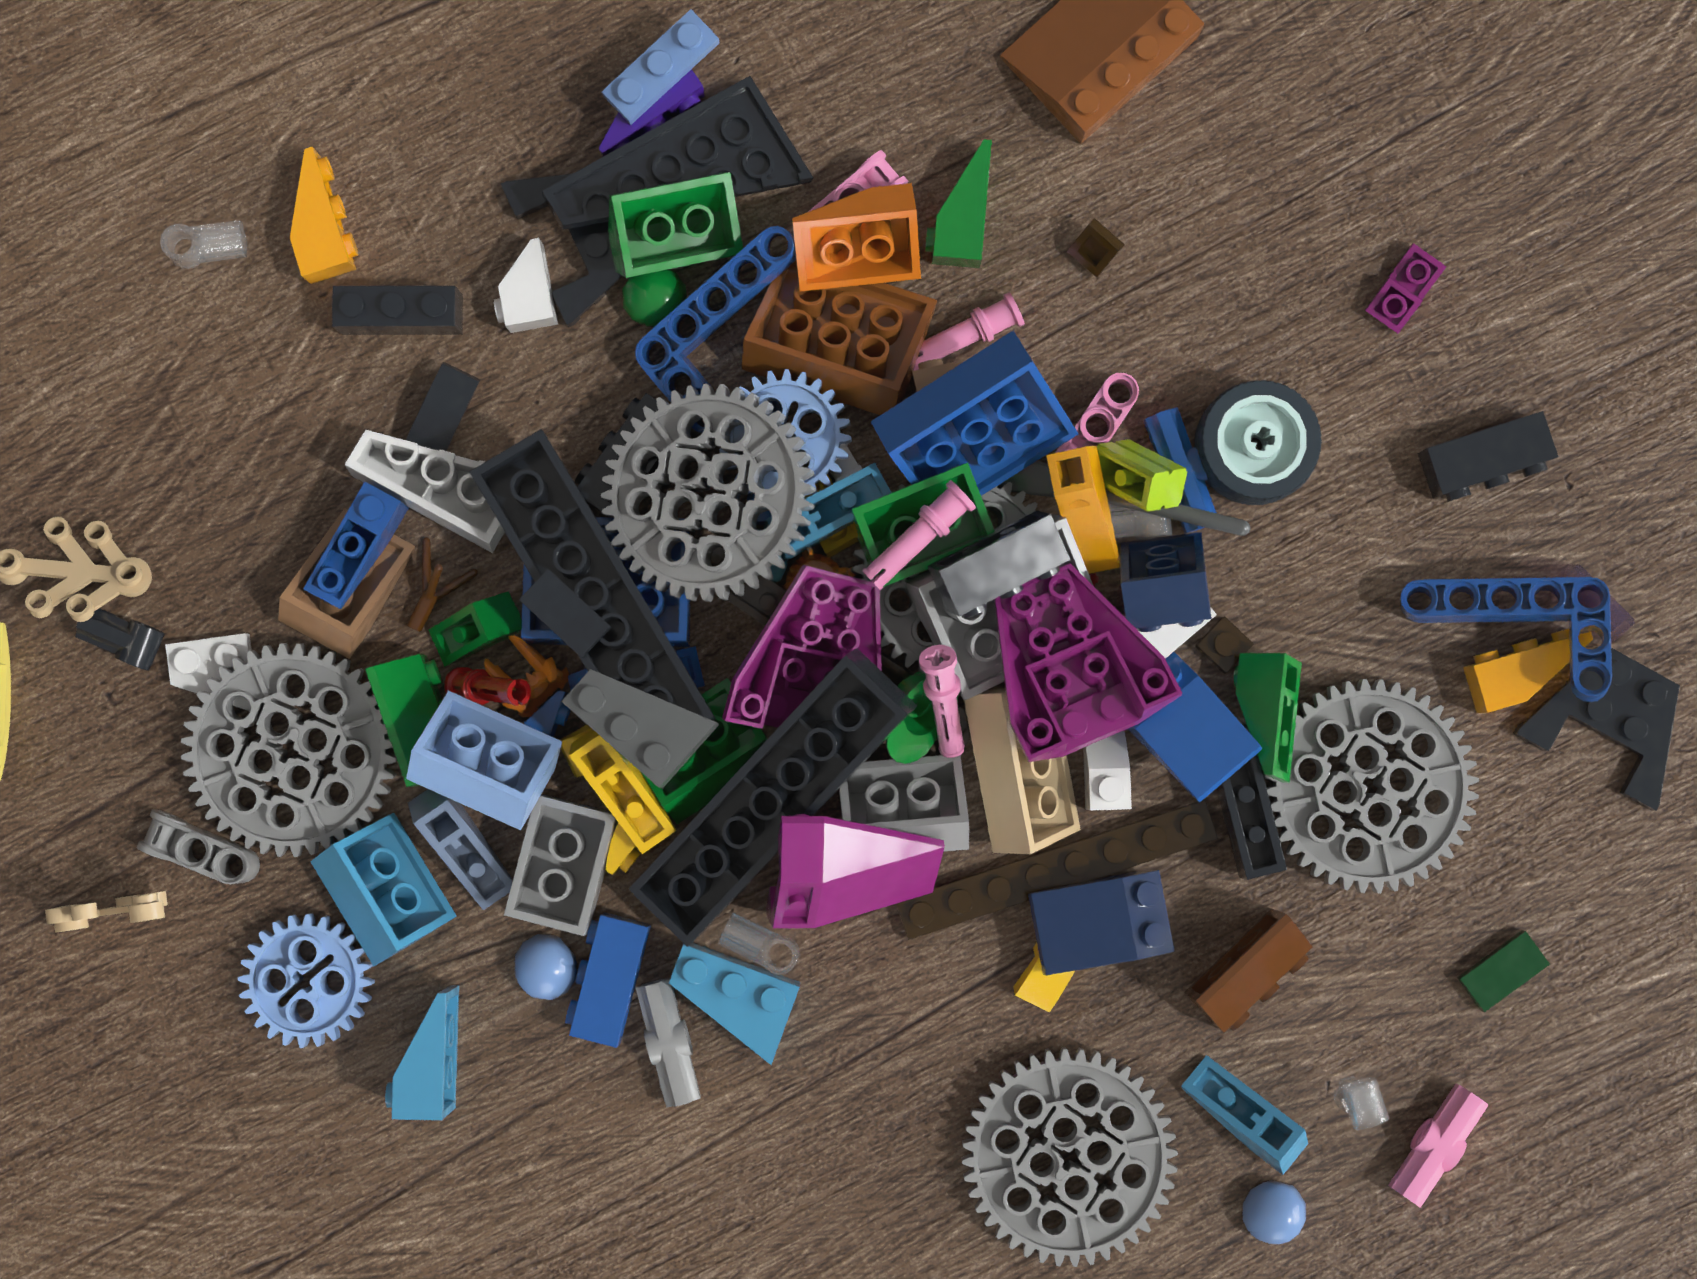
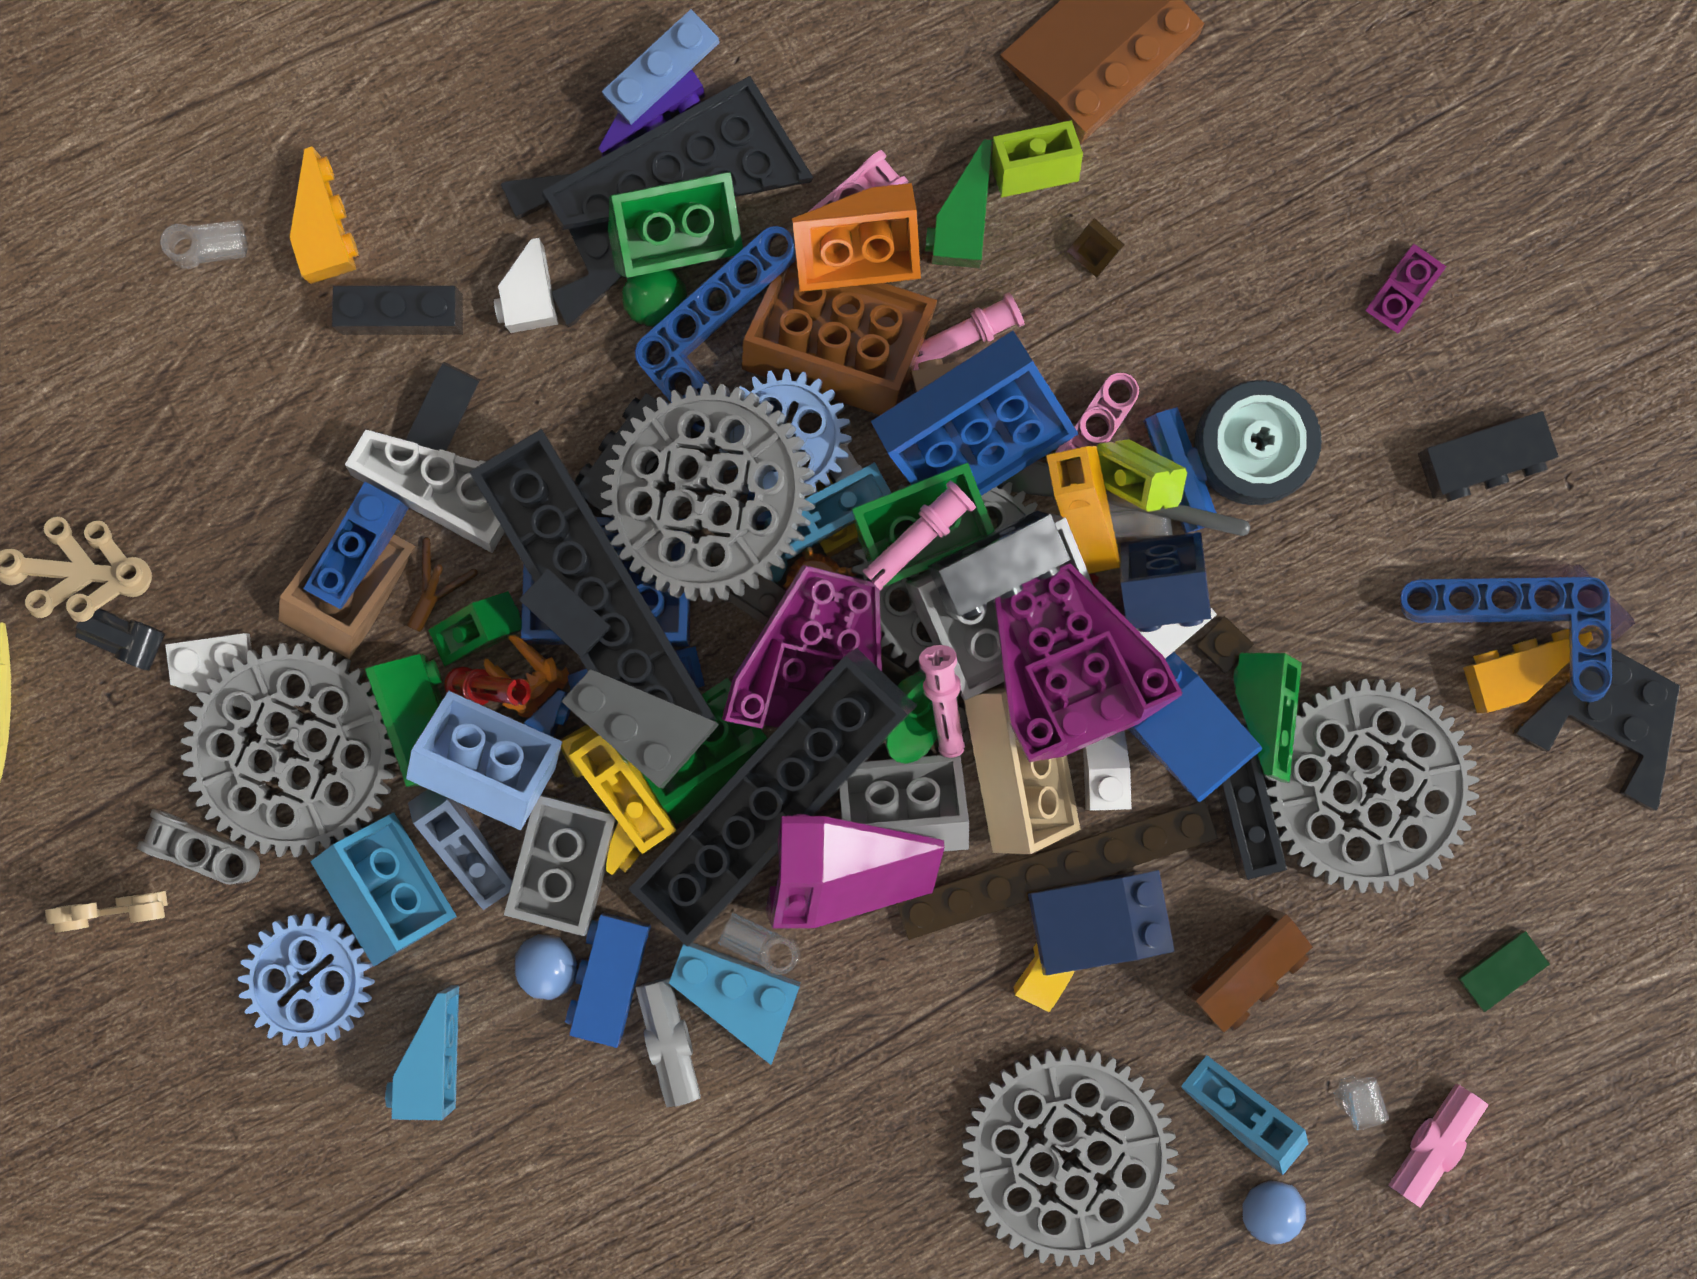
(1036, 158): none -> lime brick

